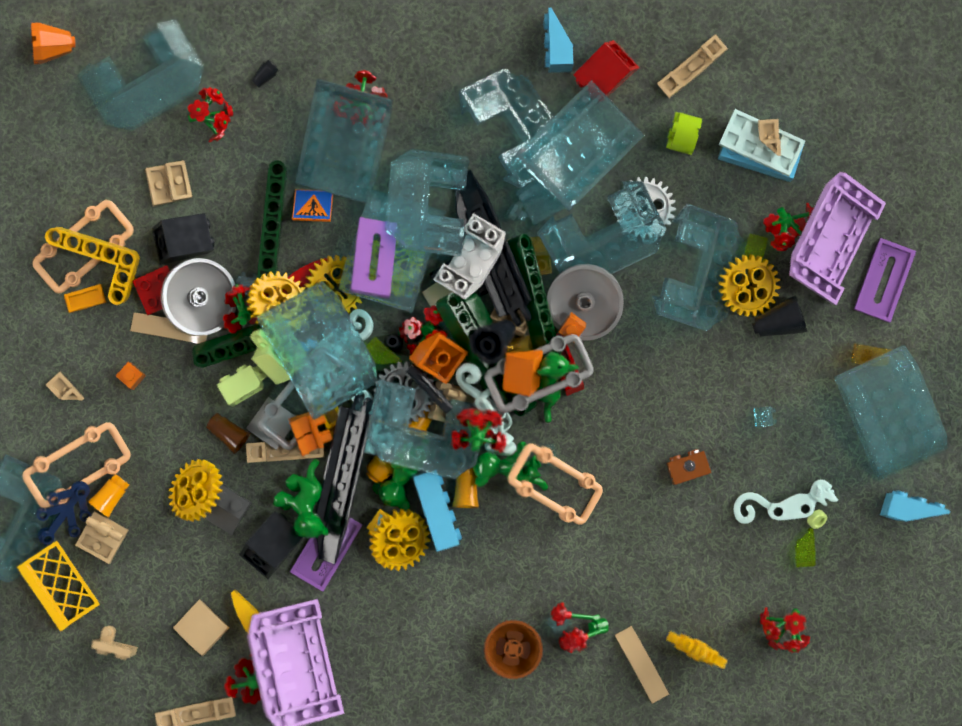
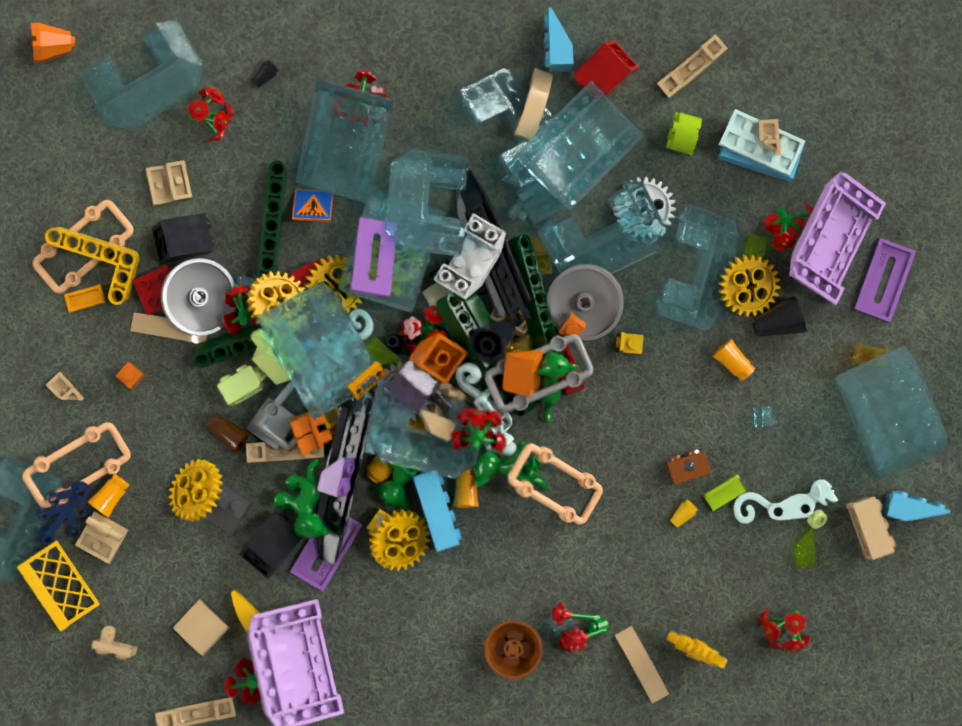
(337, 477): none -> slope
(366, 380): none -> light orange tile
(412, 386): none -> clear purple slope
(437, 425): none -> tan slope
(534, 105): none -> tan slope
(629, 343): none -> yellow bracket
(684, 513): none -> yellow cone
(724, 492): none -> lime panel
(734, 360): none -> light orange plant
(871, 527): none -> tan brick

